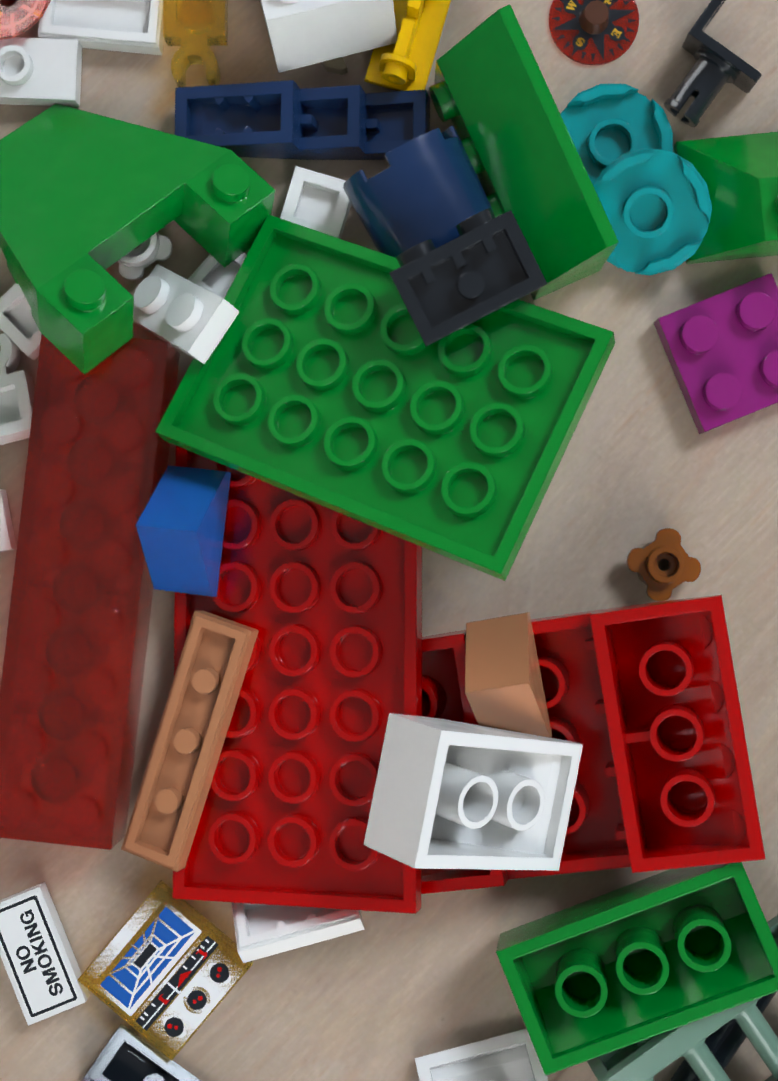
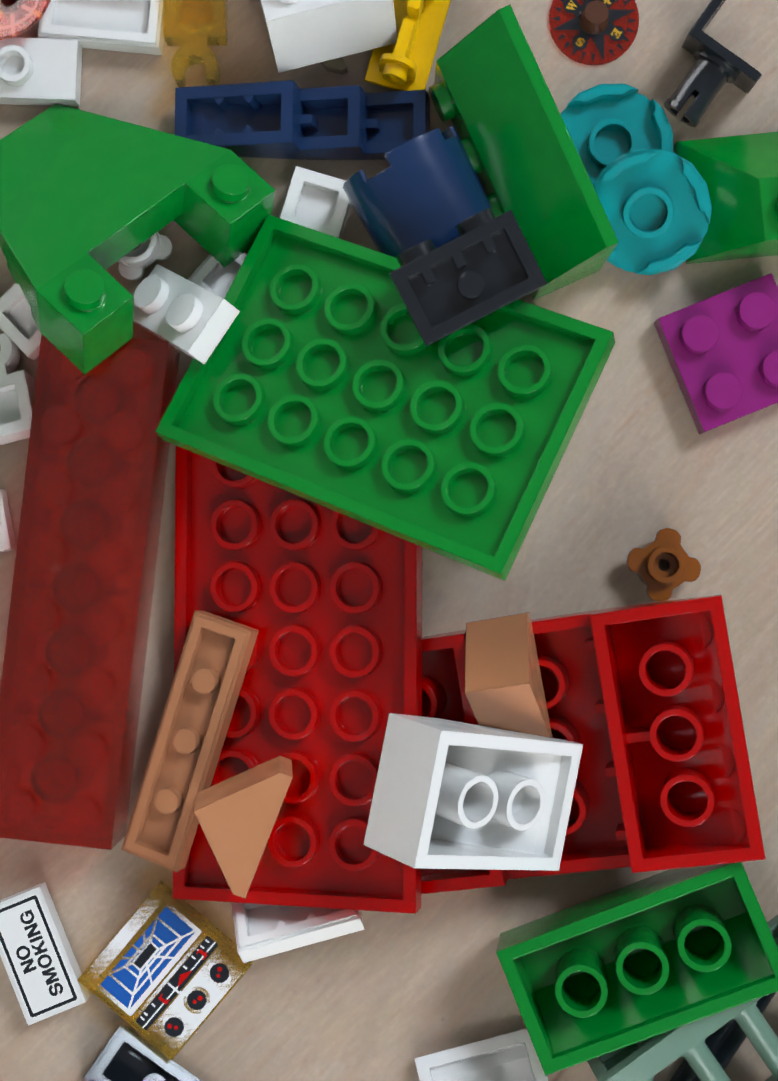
(185, 530): blue slope -> none
(241, 816): none -> nougat slope

